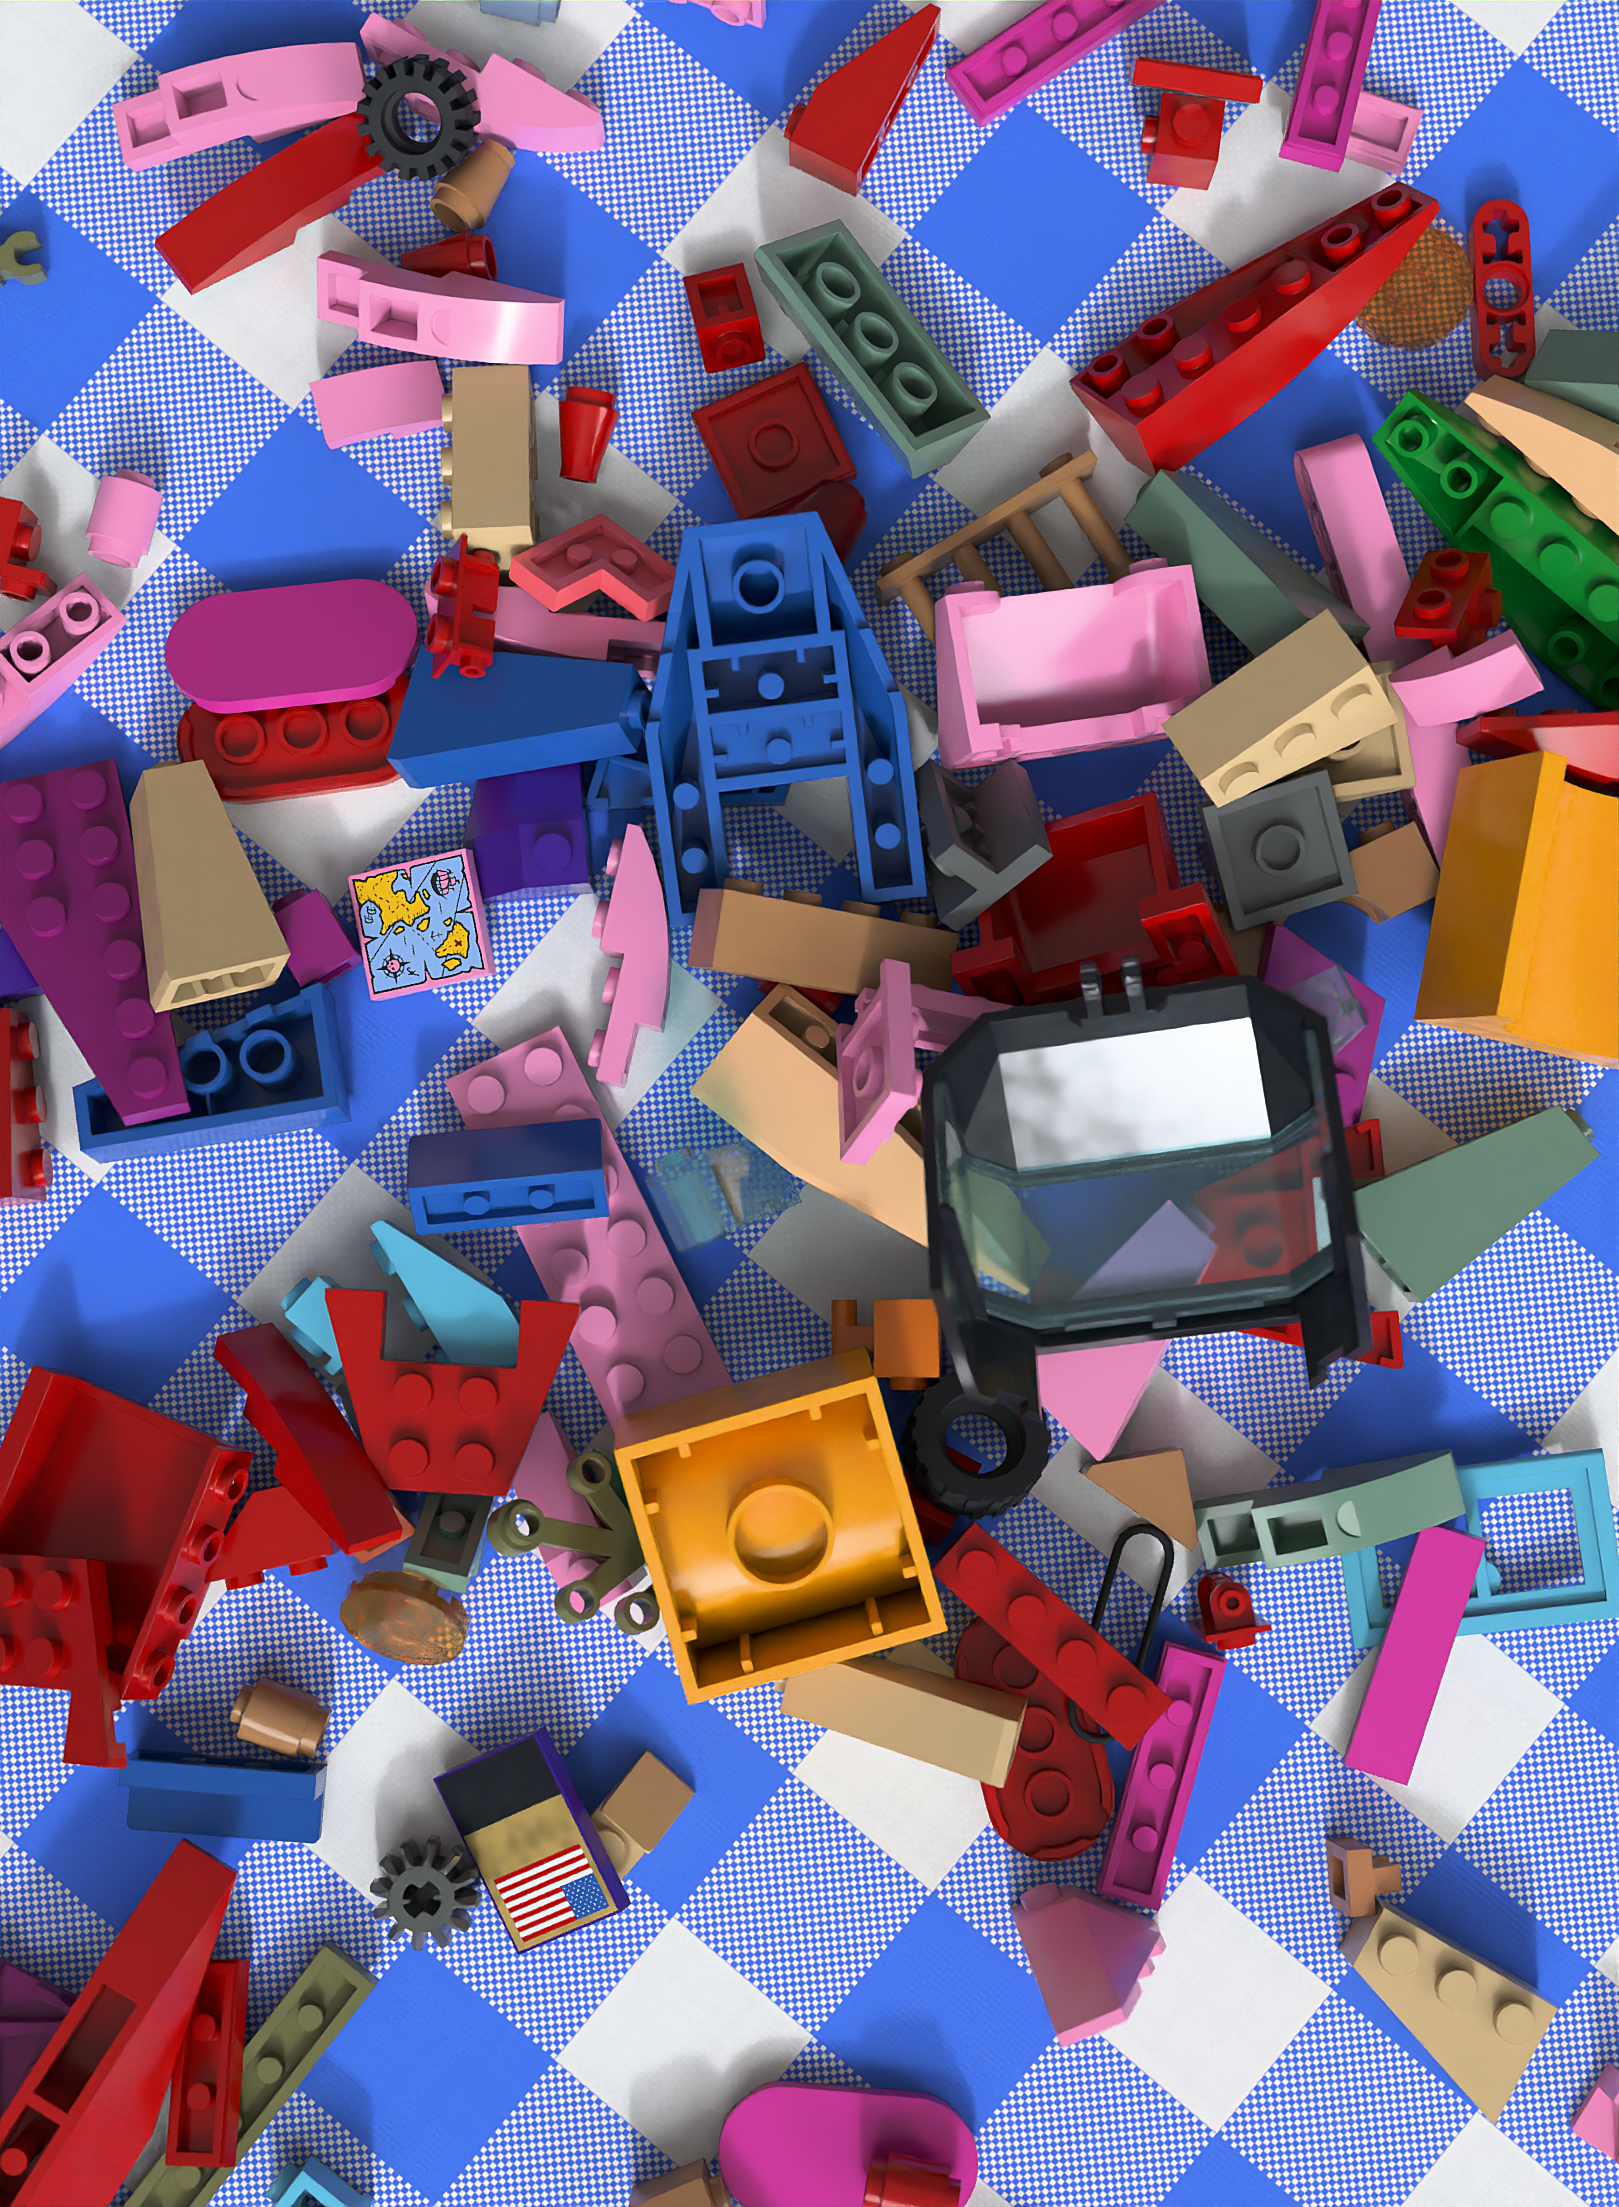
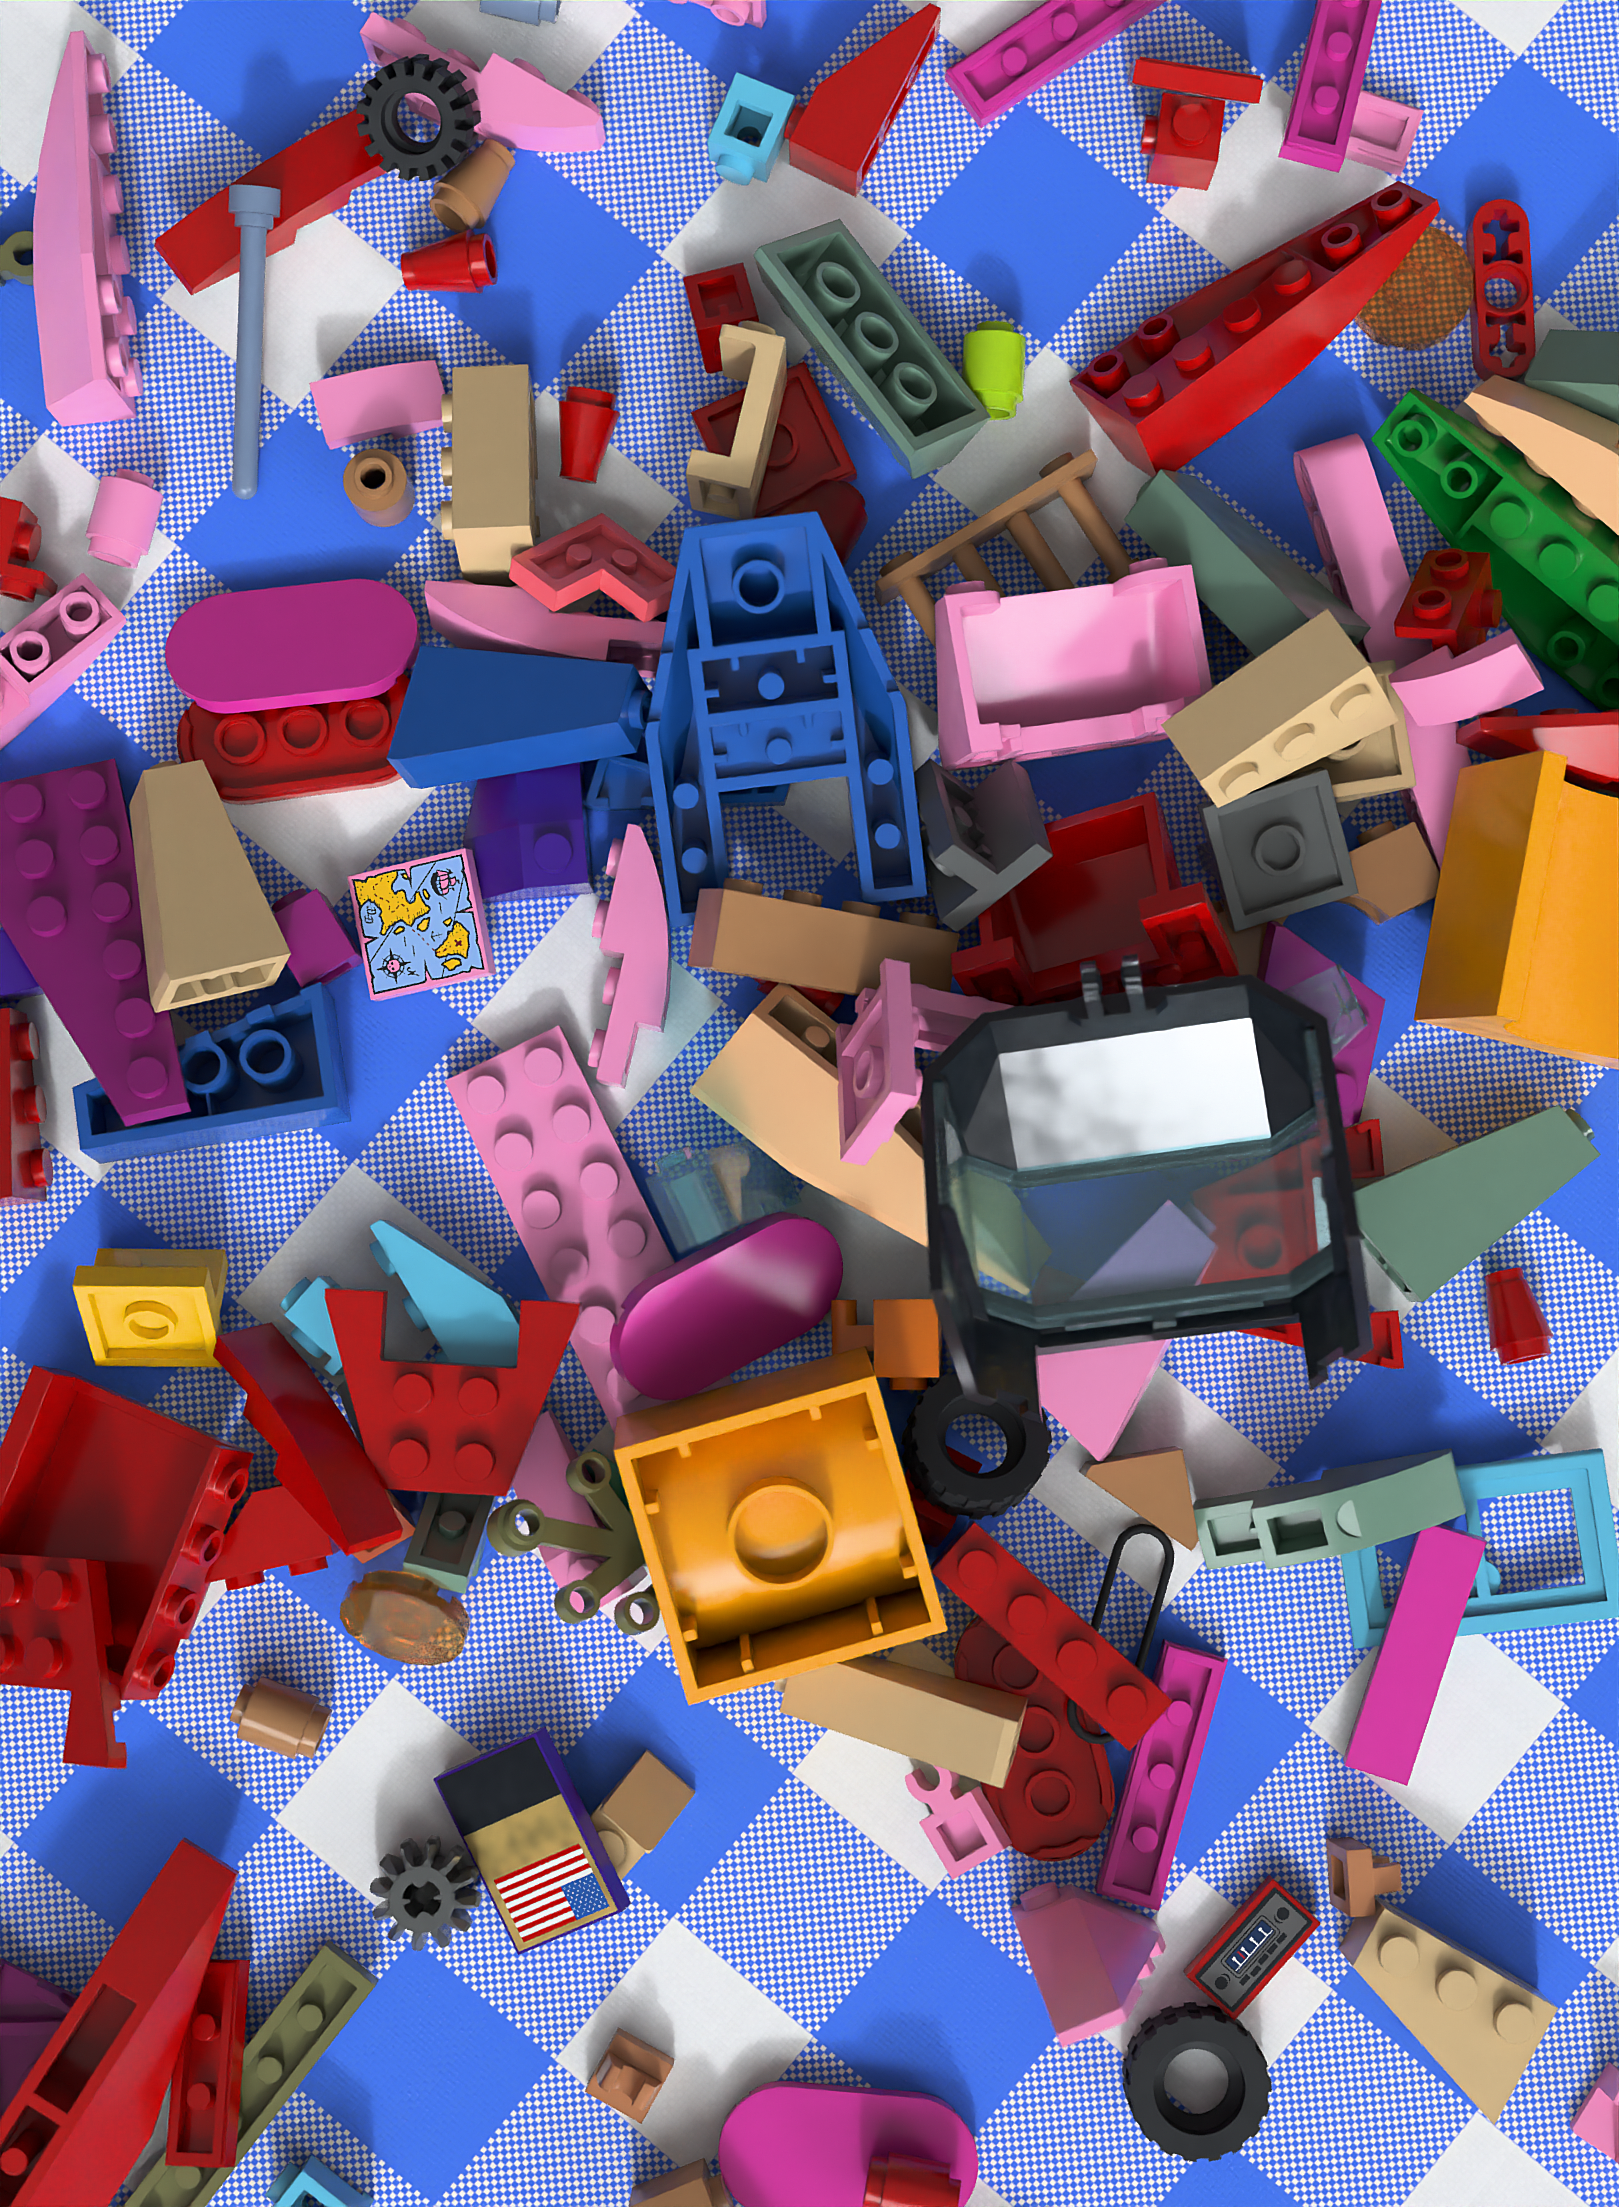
(78, 252): none -> bright pink wedge
(152, 1306): none -> yellow bracket
(225, 1796): blue panel -> none
(239, 96): bright pink slope -> none
(254, 214): none -> sand blue piece
(389, 502): none -> medium nougat brick
(439, 316): bright pink slope -> none
(453, 632): red hinge -> none
(507, 1176): blue panel -> none
(629, 2075): none -> nougat tile
(726, 1306): none -> dark pink tile
(734, 483): none -> tan panel
(753, 111): none -> medium azure brick
(961, 1825): none -> bright pink plate
(995, 367): none -> lime brick
(1204, 2133): none -> black tyre
(1226, 1613): red hinge -> none
(1251, 1947): none -> tile
(1515, 1319): none -> red cone

